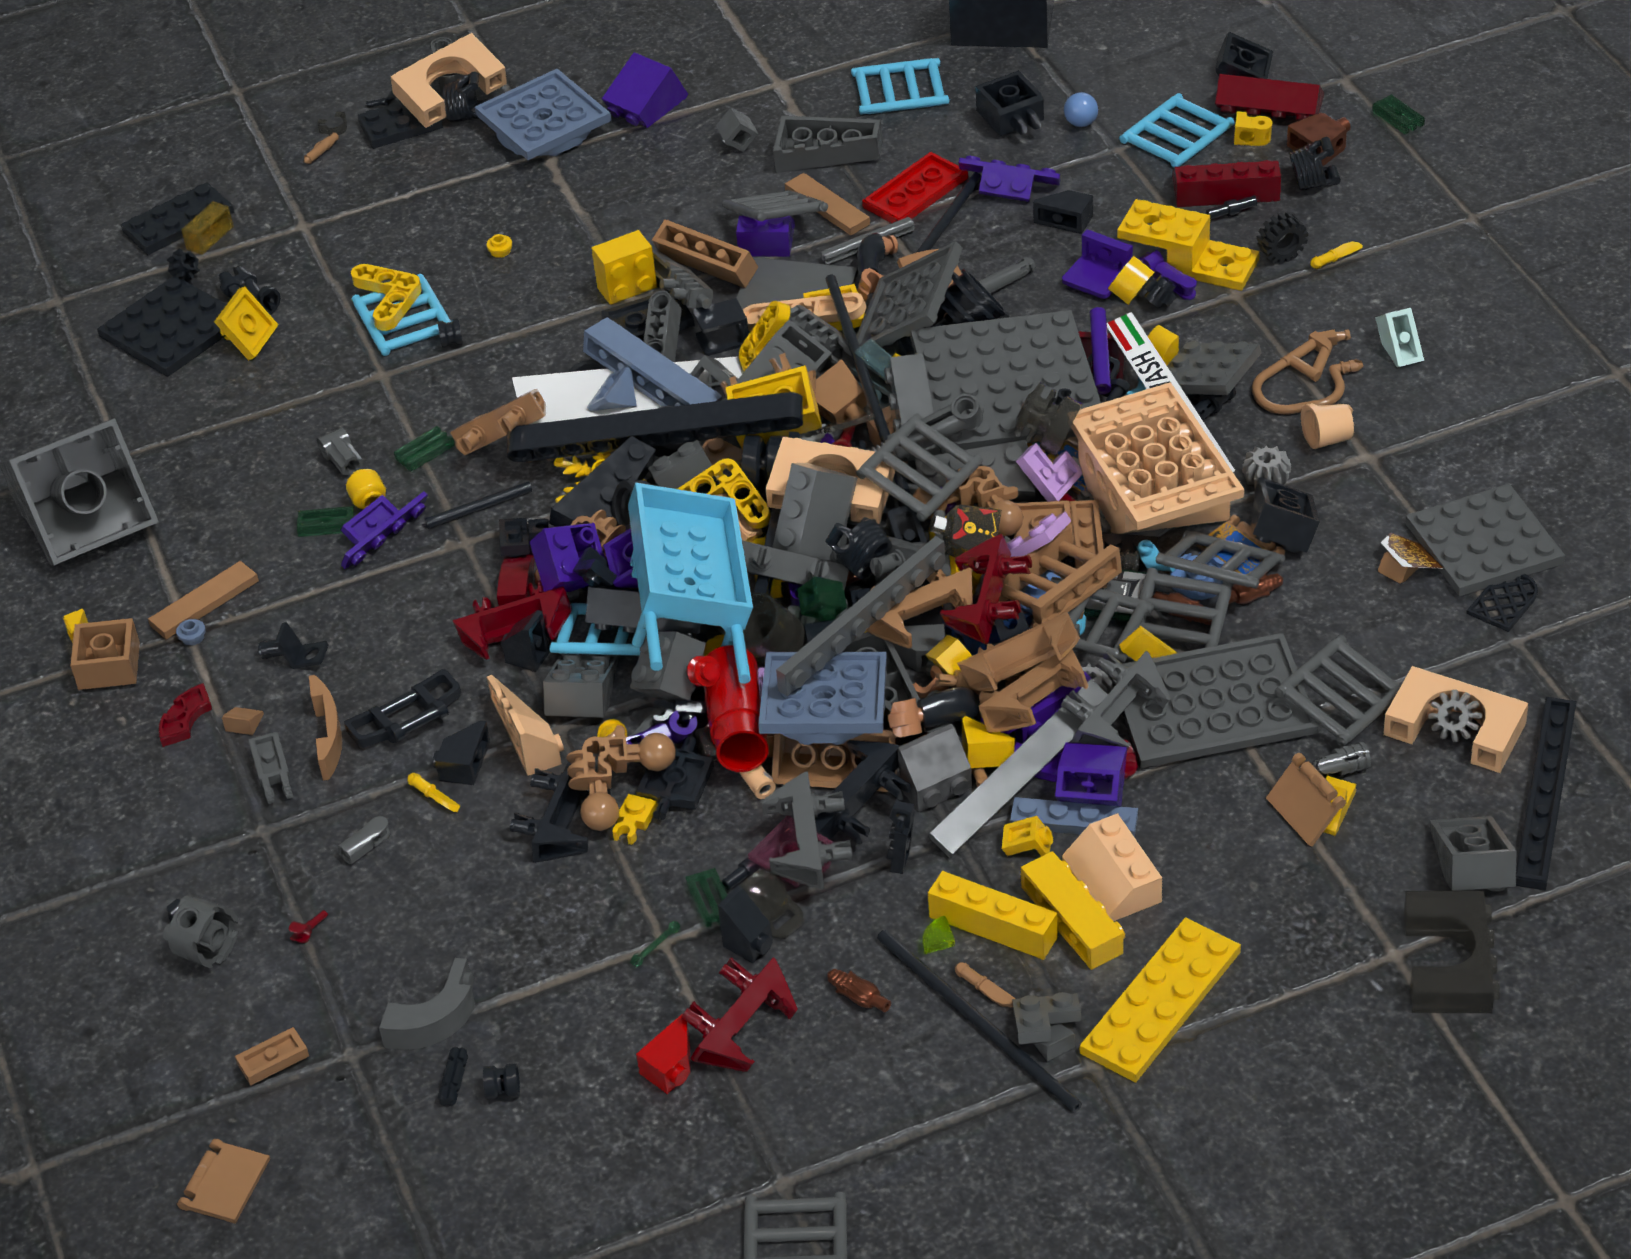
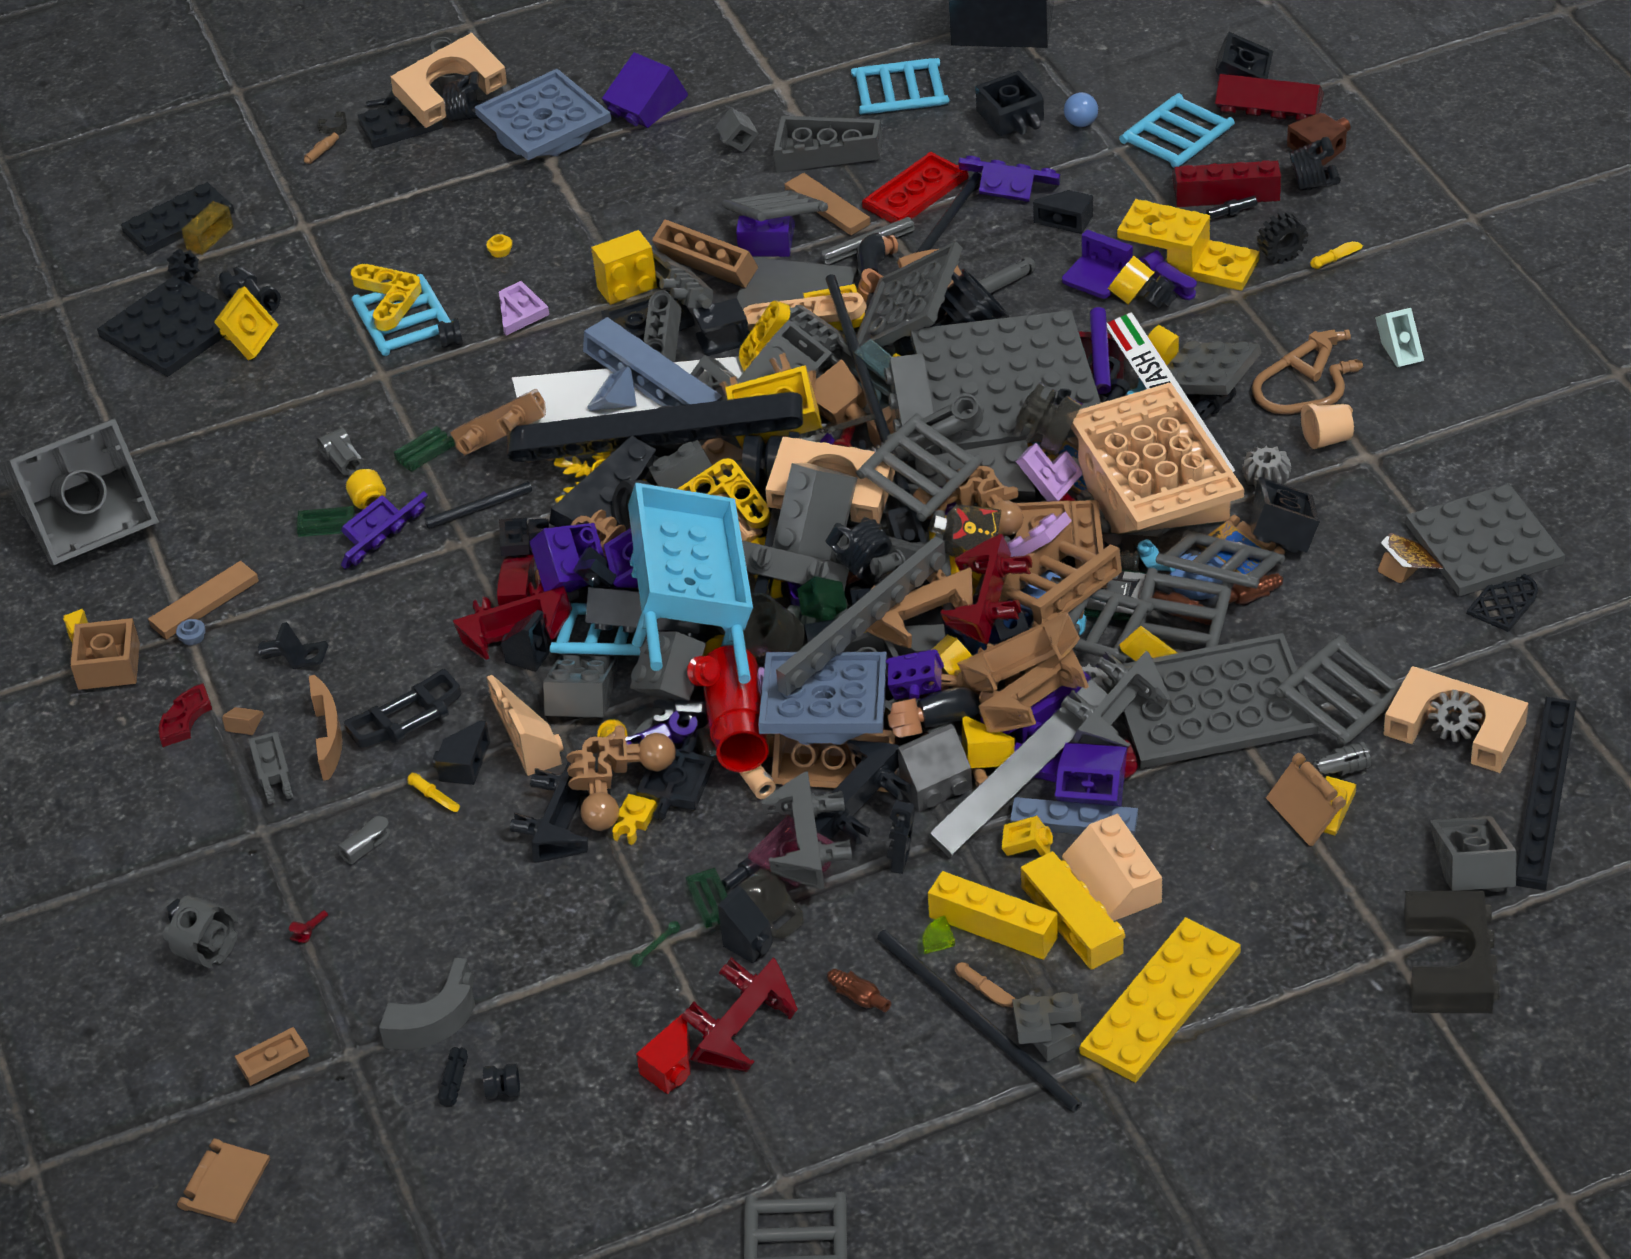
(520, 307): none -> lavender wing
(914, 674): none -> dark purple piece
(1252, 130): yellow leg -> none
(1395, 116): clear green tile -> none

